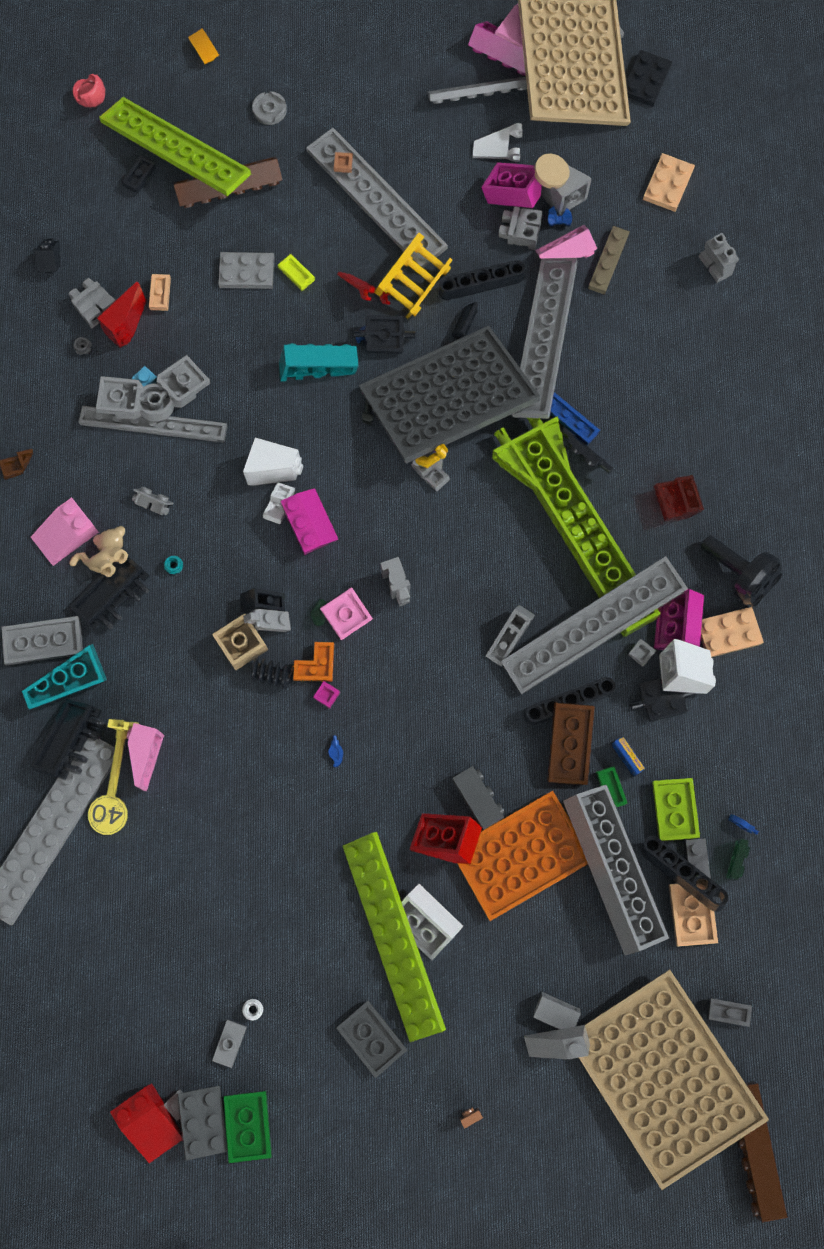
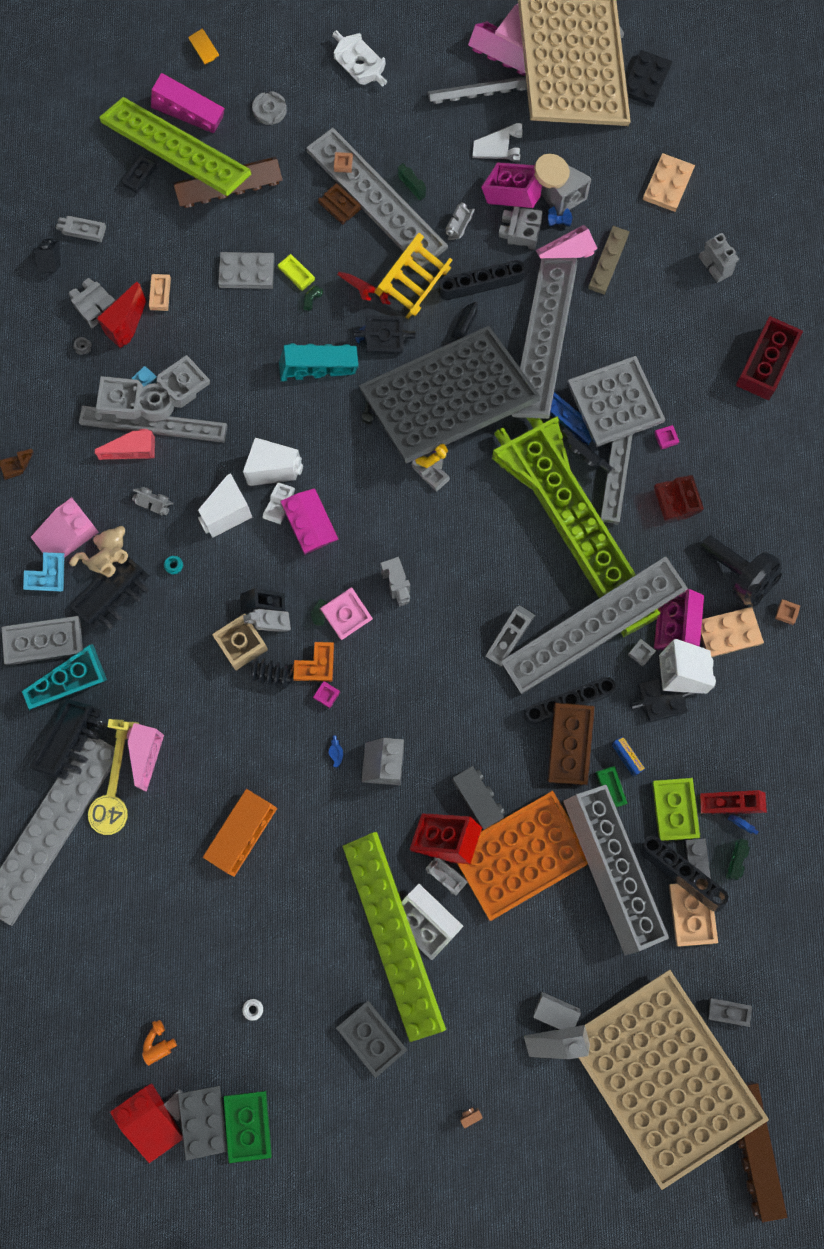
(50, 578): none -> medium azure plate
(81, 228): none -> light grey hinge
(89, 91): coral piece -> none
(133, 445): none -> coral slope
(160, 1050): none -> orange plant
(185, 104): none -> dark pink wedge
(224, 508): none -> white slope
(229, 1043): light grey plate -> none
(240, 832): none -> orange brick
(314, 292): none -> clear green arm
(339, 204): none -> reddish brown plate
(353, 49): none -> white plate
(383, 761): none -> light grey slope
(408, 177): none -> clear green plate
(446, 875): none -> light grey hinge
(456, 228): none -> light grey hinge
(616, 401): none -> light grey plate
(616, 480): none -> light grey plate
(666, 437): none -> dark pink plate
(733, 802): none -> red slope
(769, 358): none -> dark red brick
(787, 612): none -> nougat plate

